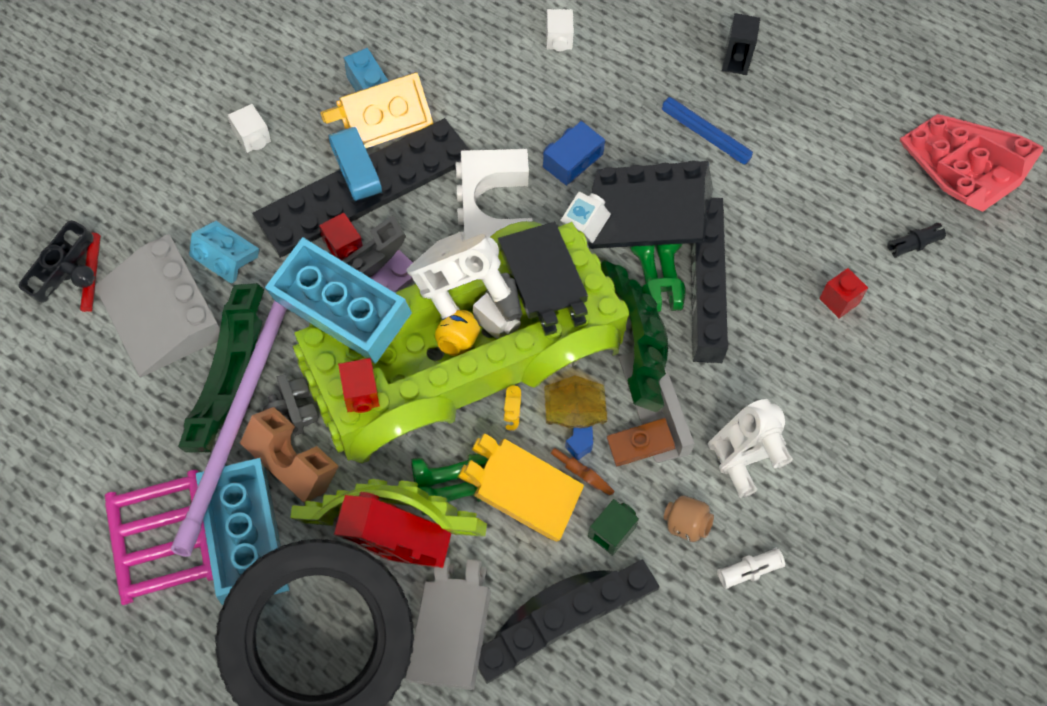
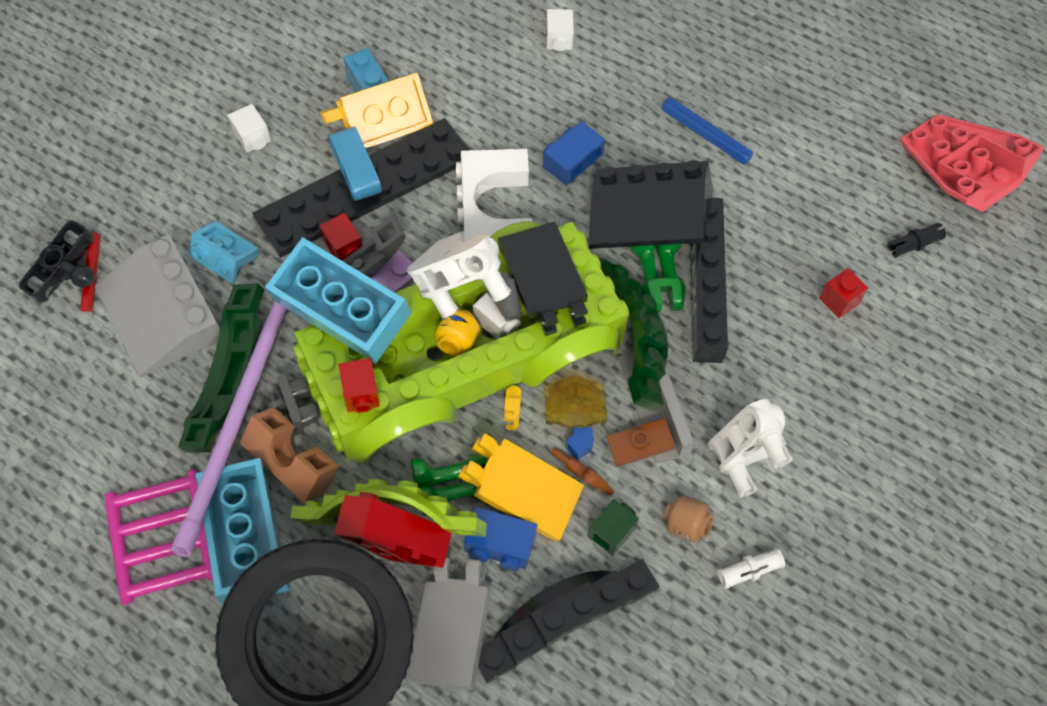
(506, 540): none -> blue brick
(587, 215): white brick -> none
(741, 44): black brick -> none

